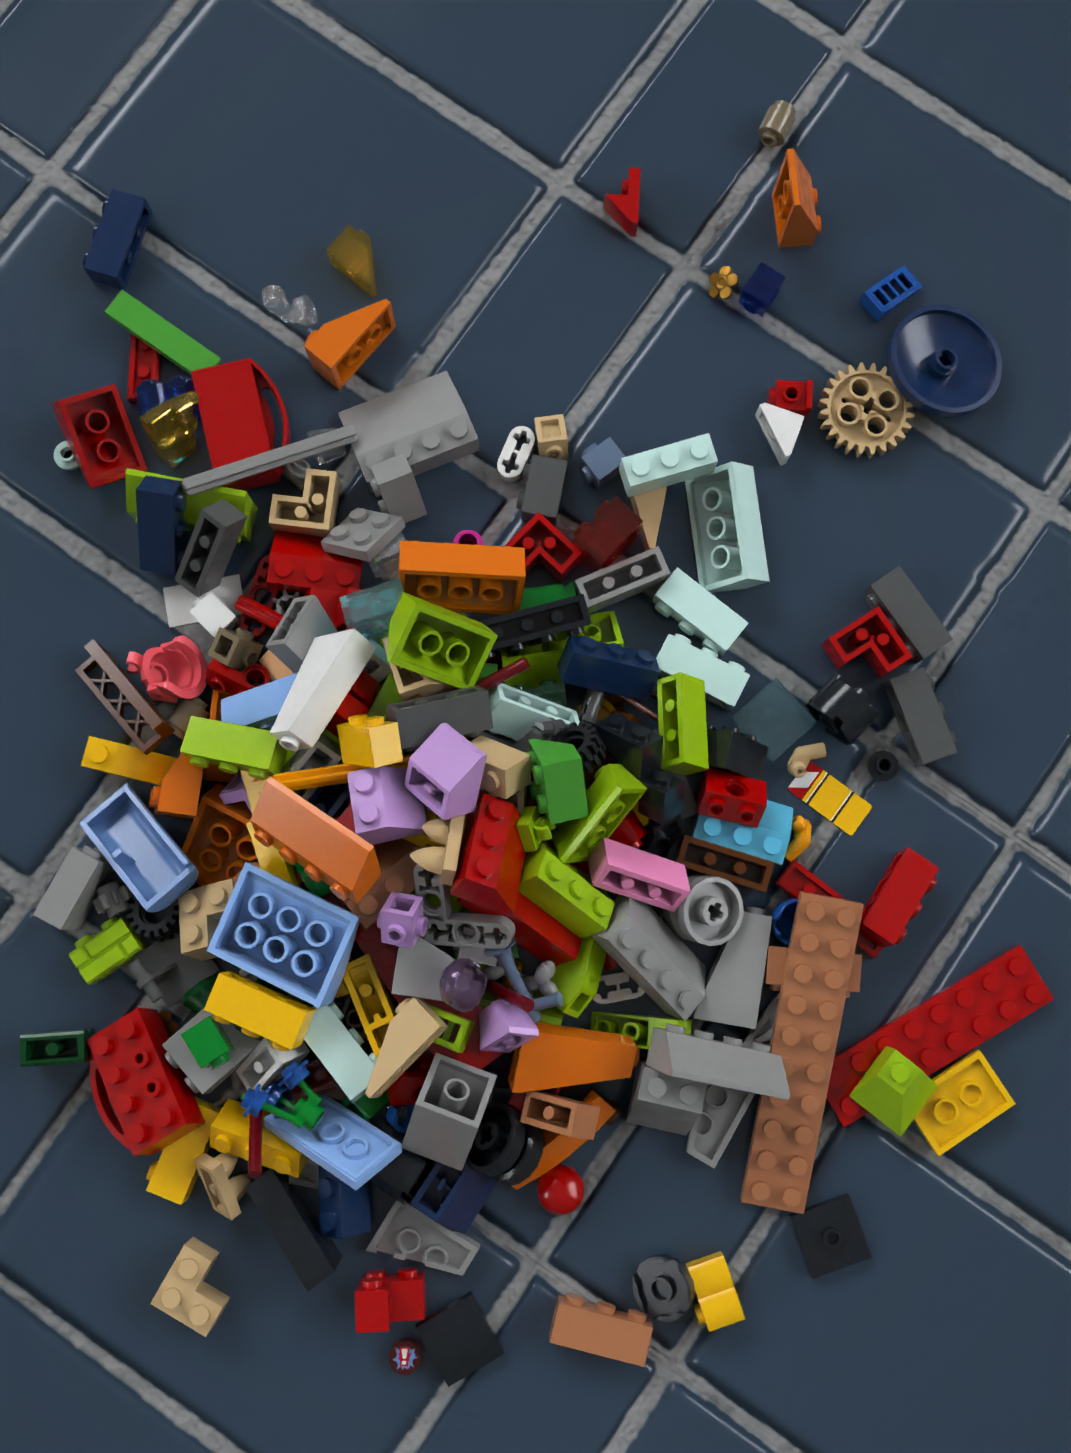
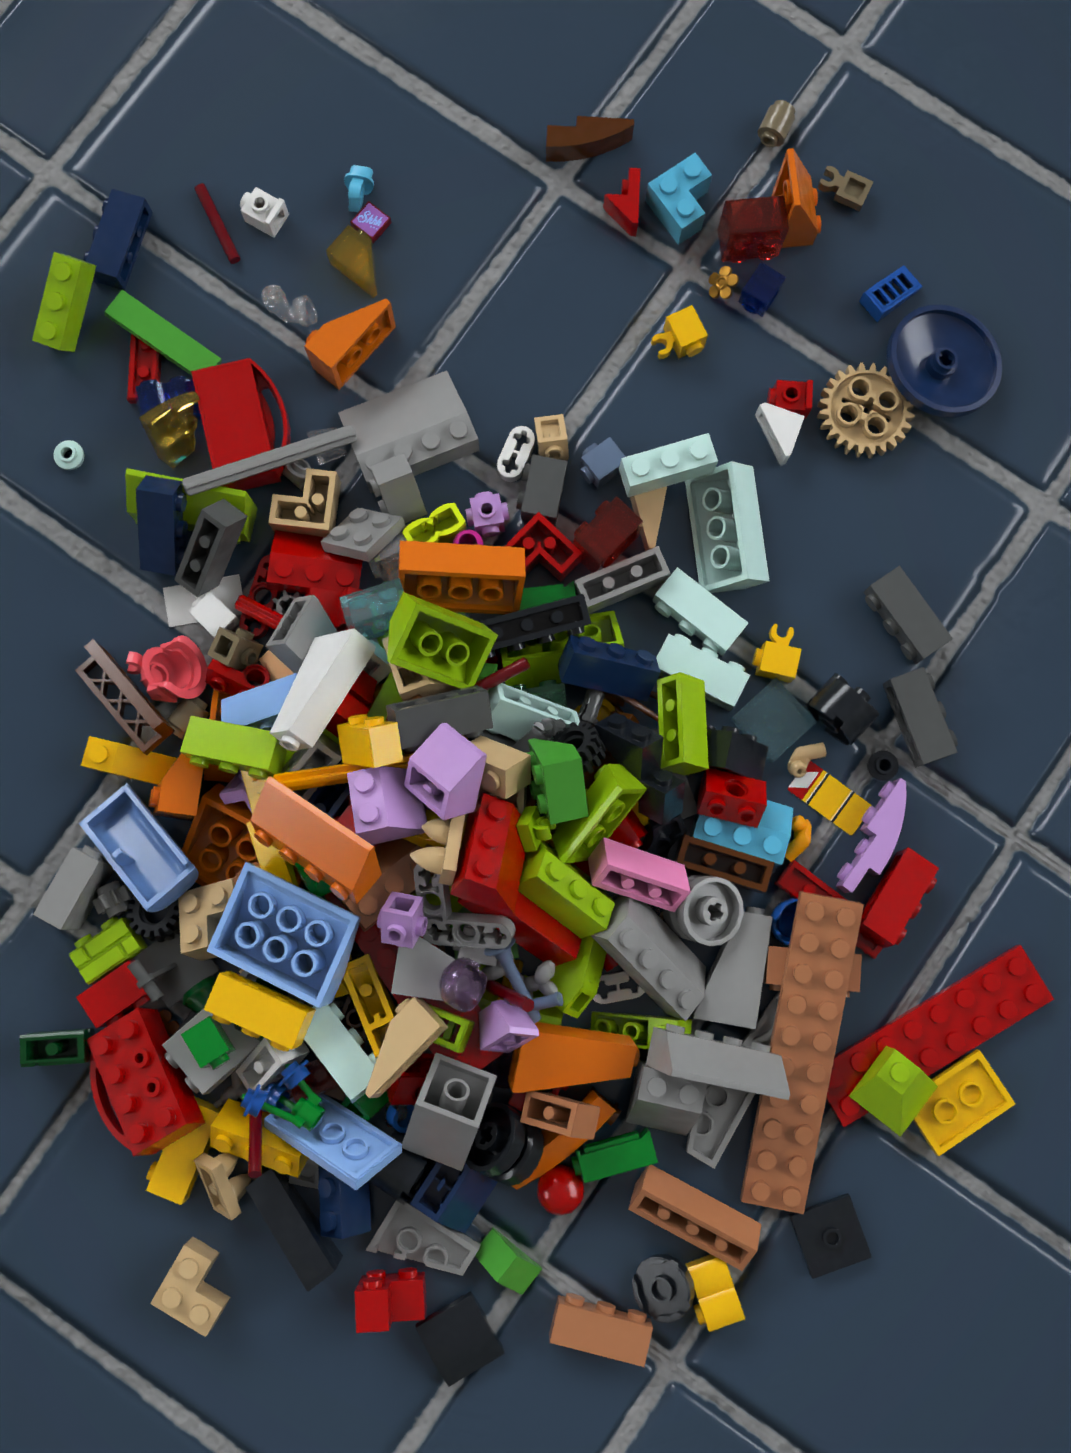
(64, 302): none -> lime brick
(99, 435): red slope -> none
(112, 997): none -> red brick
(217, 223): none -> dark red bar
(269, 217): none -> white brick
(359, 183): none -> medium azure piece
(371, 221): none -> tile
(405, 1356): clear red tile -> none
(440, 527): none -> neon yellow brick
(487, 524): none -> lavender brick
(507, 1262): none -> bright green slope
(588, 139): none -> reddish brown slope
(615, 1155): none -> green window
(675, 194): none -> medium azure brick
(683, 333): none -> yellow brick
(695, 1217): none -> nougat brick
(752, 228): none -> clear red brick
(777, 658): none -> yellow brick
(849, 190): none -> dark tan plate
(873, 638): red brick -> none
(883, 827): none -> lavender slope

